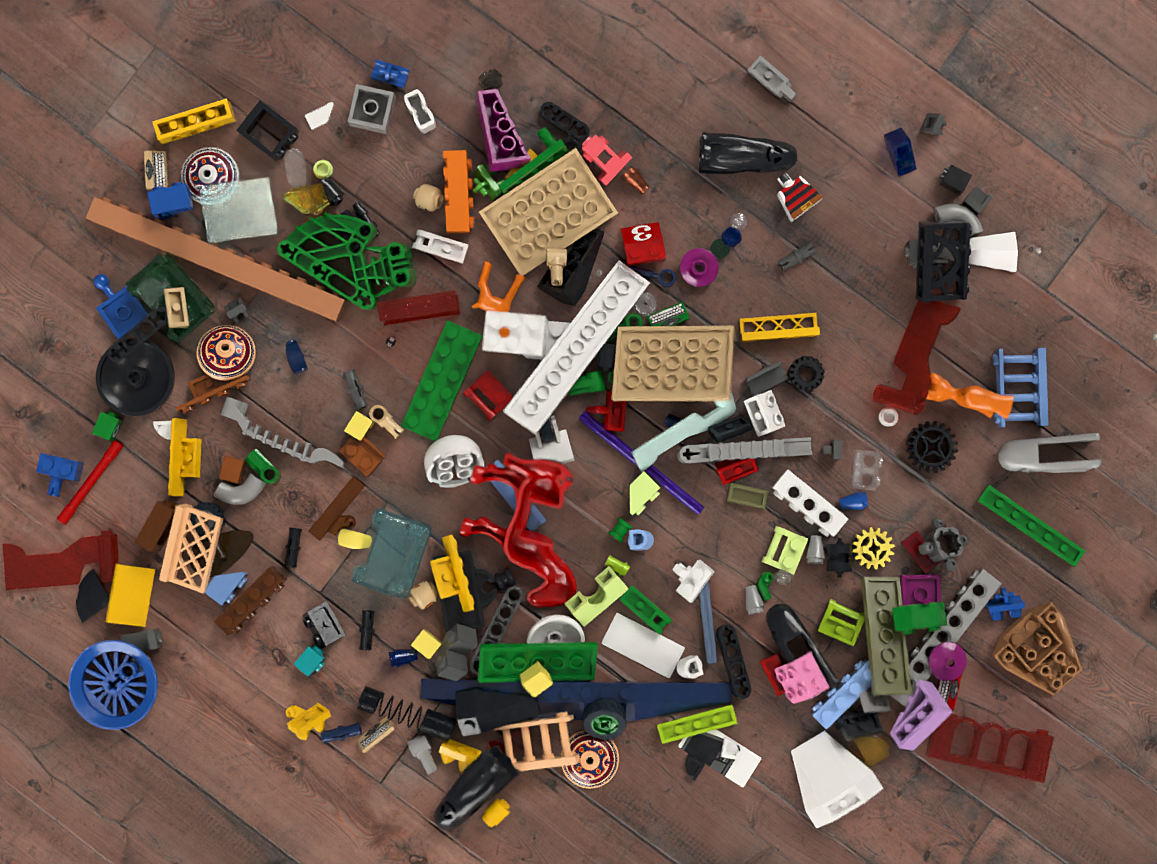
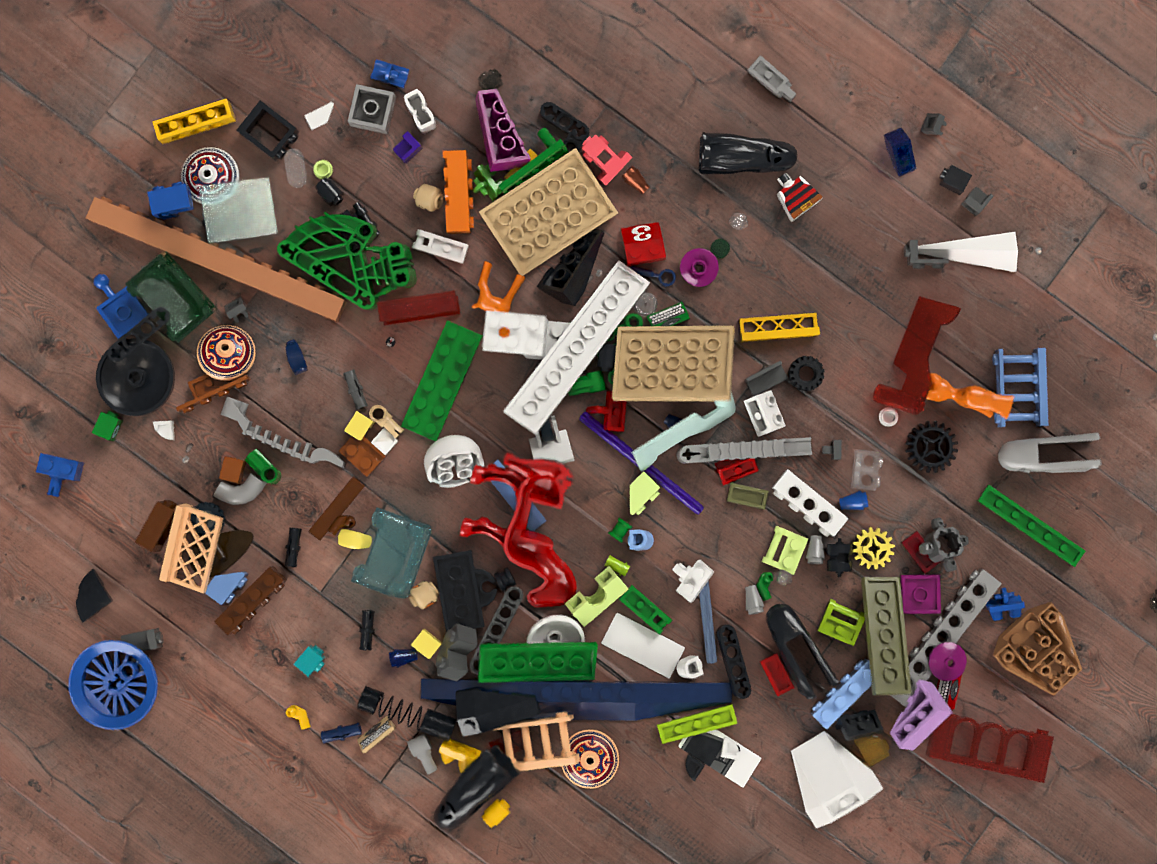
(60, 568): clear red door -> none
(70, 508): red piece -> none
(130, 595): yellow tile -> none
(155, 169): slope -> none
(176, 307): tan slope -> none
(184, 457): yellow bracket -> none
(307, 198): clear yellow slope -> none
(312, 718): yellow tile -> none
(323, 625): bracket -> none
(384, 441): none -> white tile
(407, 147): none -> dark purple panel
(450, 575): yellow bracket -> none
(493, 390): red plate -> none
(536, 679): light yellow panel -> none
(556, 260): tan pin -> none
(604, 719): black wheel -> none
(729, 428): black plate -> none
(731, 237): clear blue tile -> none
(797, 256): dark grey pin -> none
(801, 678): bright pink bracket -> none
(874, 703): light grey plate -> none
(919, 616): green brick -> none
(957, 212): light grey cylinder -> none
(960, 266): black fence -> none

